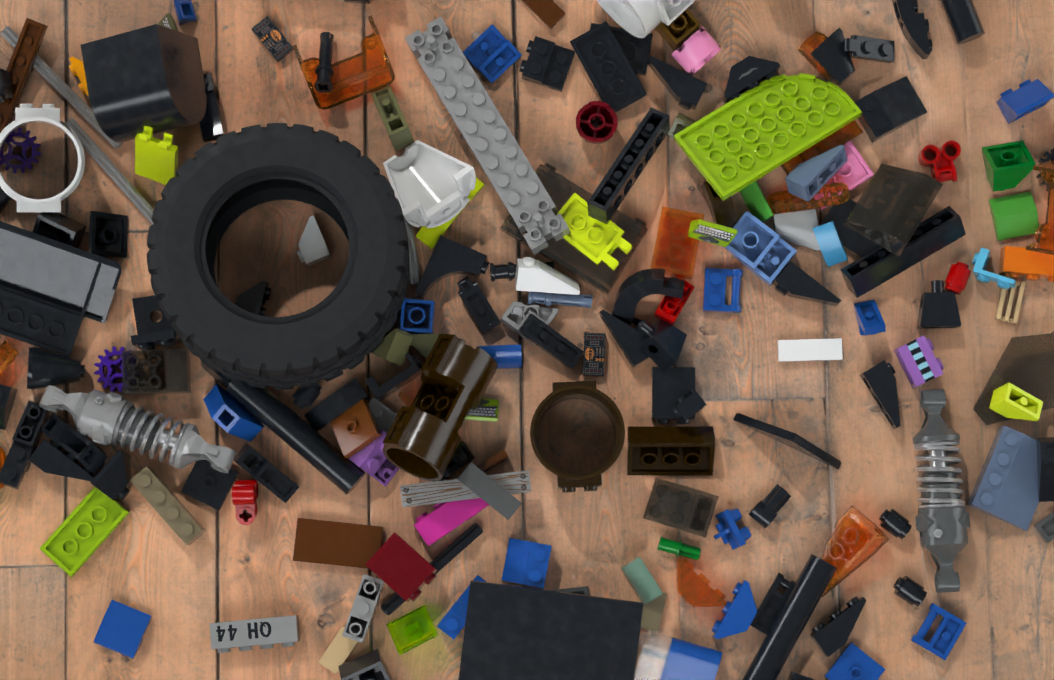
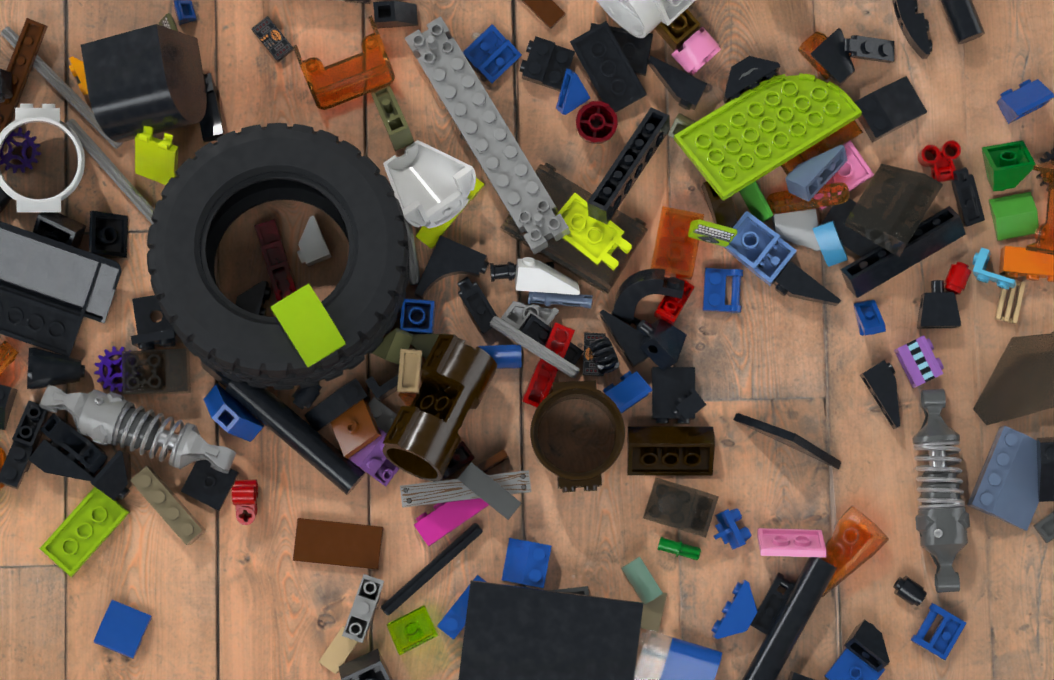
(254, 632): light grey brick -> none
(266, 473): black slope -> none
(275, 259): none -> dark red slope
(308, 325): none -> lime slope
(325, 70): black pin -> none
(394, 14): none -> black slope
(402, 568): dark red slope -> none
(409, 371): none -> tan tile
(486, 411): slope -> none
(534, 347): none -> light grey axle
(545, 373): none -> red slope
(572, 93): none -> blue slope
(604, 355): none -> black gear
(628, 391): none -> blue slope
(696, 588): clear orange slope -> none
(766, 510): black piece -> none
(791, 542): none -> bright pink tile
(809, 350): white tile -> none
(835, 632): black slope -> none
(868, 645): none -> black slope
(895, 523): black brick -> none
(967, 197): none -> black hinge
(1015, 403): neon yellow slope -> none

